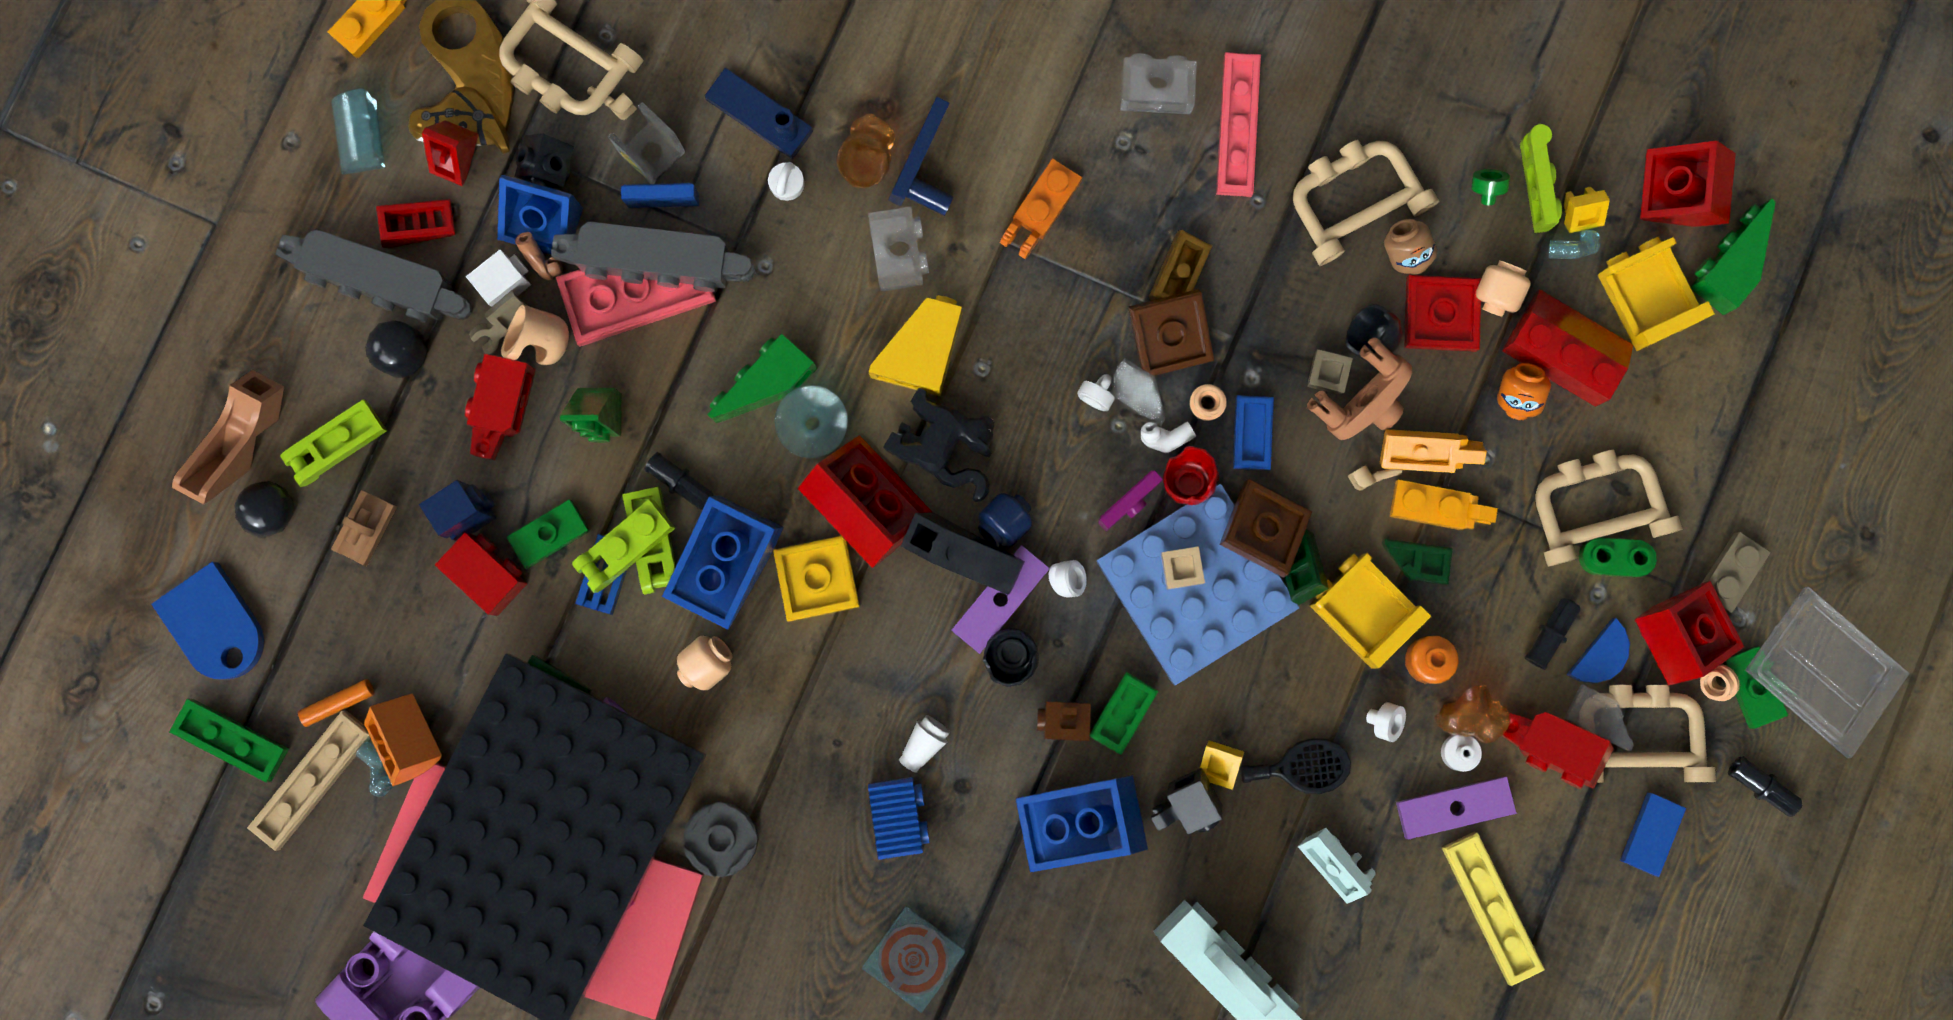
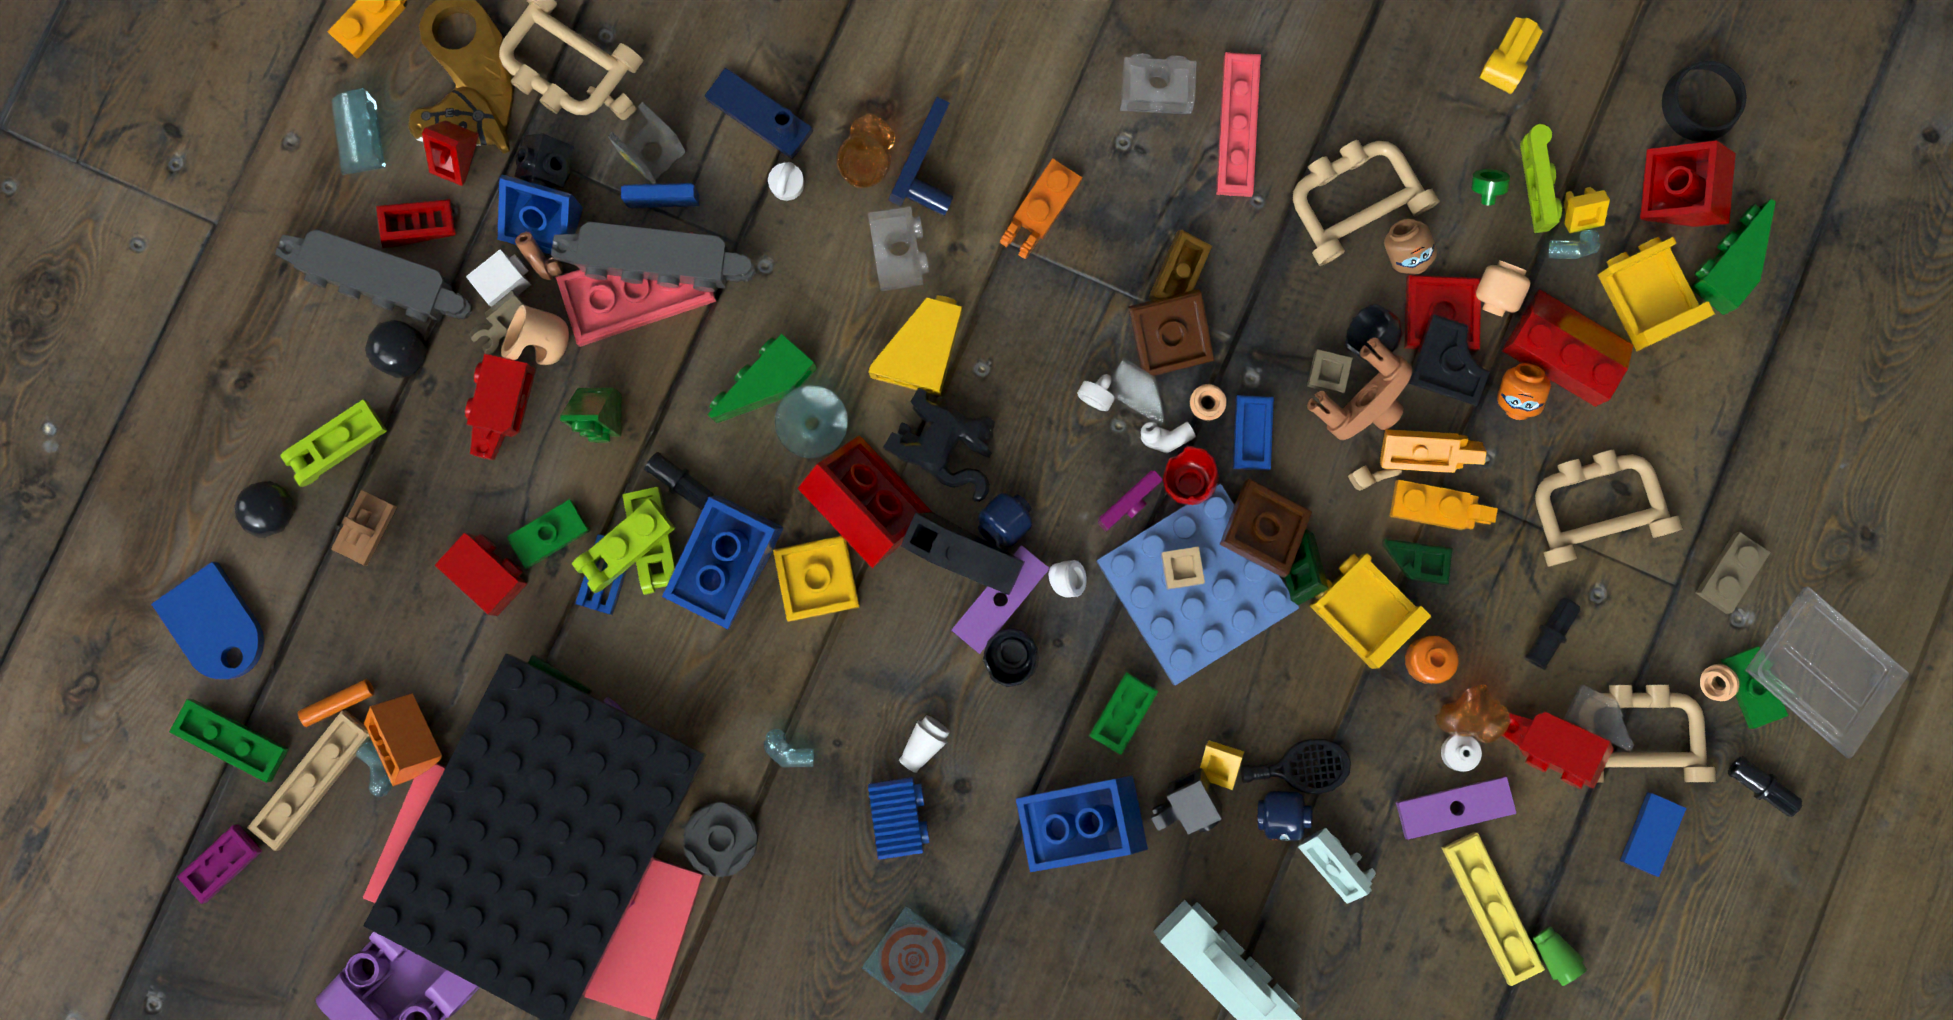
(219, 863): none -> magenta plate
(229, 447): nougat arch -> none
(458, 510): dark blue brick -> none
(704, 662): light nougat head -> none
(784, 754): none -> clear light blue arm
(1065, 721): reddish brown brick -> none
(1284, 815): none -> dark blue head
(1387, 721): white tile -> none
(1446, 364): none -> black tile
(1509, 61): none -> yellow piece
(1560, 958): none -> bright green cone
(1604, 656): blue tile -> none
(1619, 557): green plate -> none
(1681, 123): none -> black tyre
(1689, 634): red slope -> none

